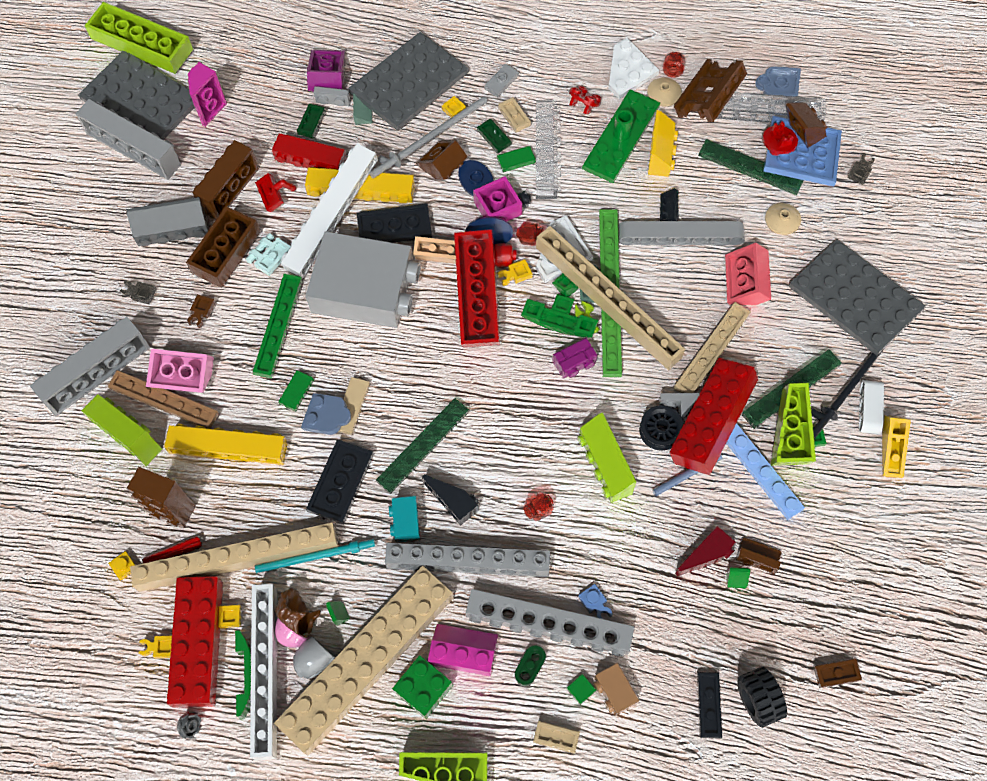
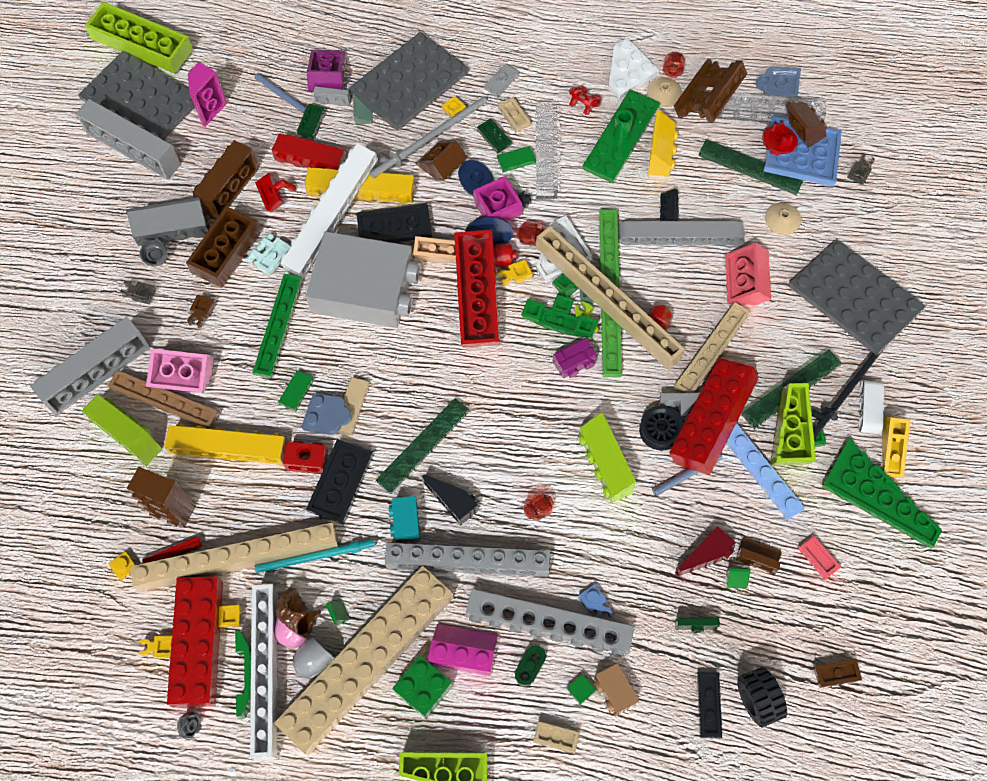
(153, 253): none -> dark grey hair
(281, 93): none -> sand blue bar
(314, 464): none -> red brick
(661, 315): none -> red head
(697, 625): none -> dark green plate
(819, 557): none -> coral tile
(873, 491): none -> green wing

